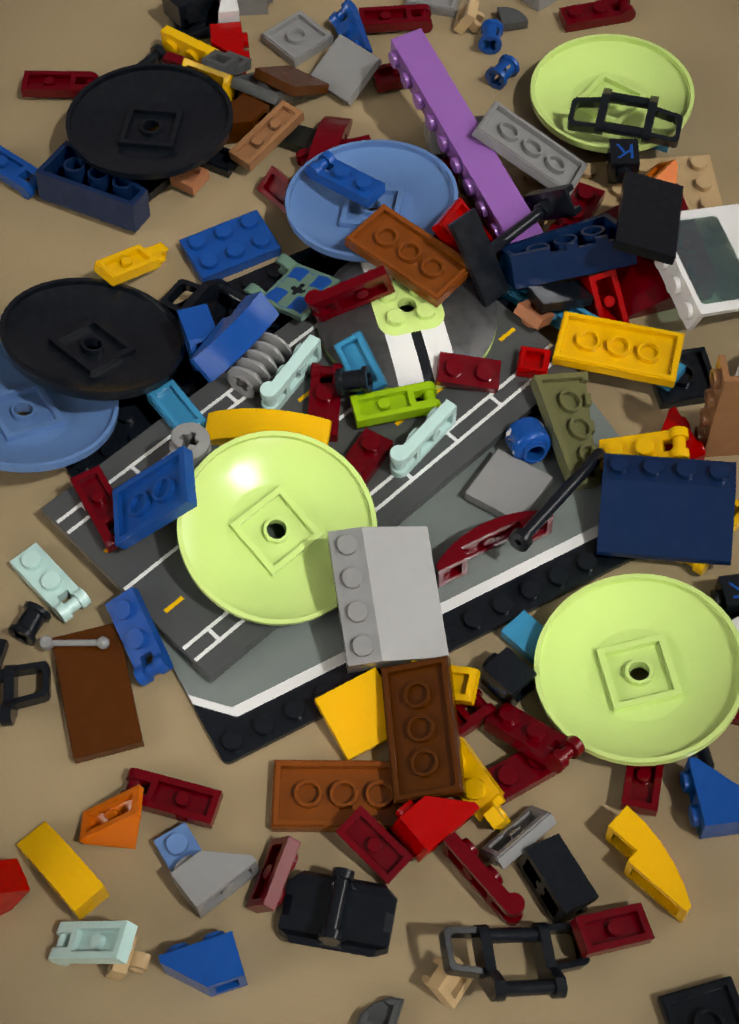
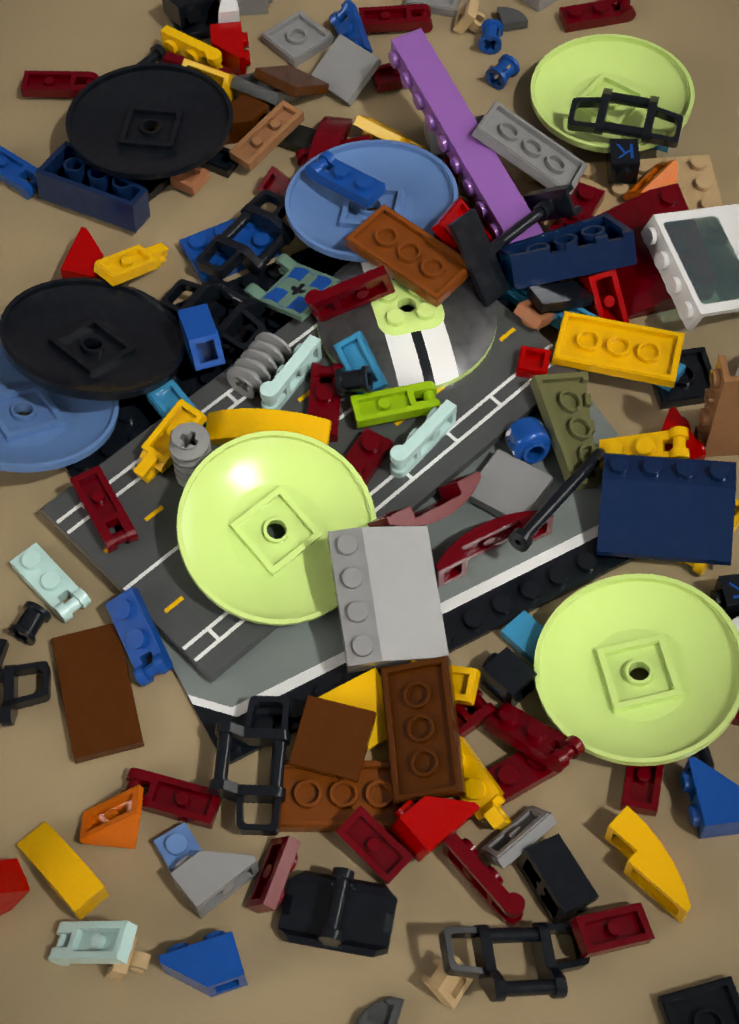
(48, 643): light grey hinge -> none
(82, 257): none -> red slope
(154, 498): blue plate -> none
(156, 451): none -> yellow hinge
(227, 62): dark grey slope -> none
(234, 336): blue slope -> none
(241, 253): none -> black bar
(247, 736): none -> black bar
(332, 738): none -> reddish brown tile
(377, 129): none -> yellow hinge
(453, 496): none -> dark red slope
(468, 372): dark red plate -> none
(648, 218): black tile -> none

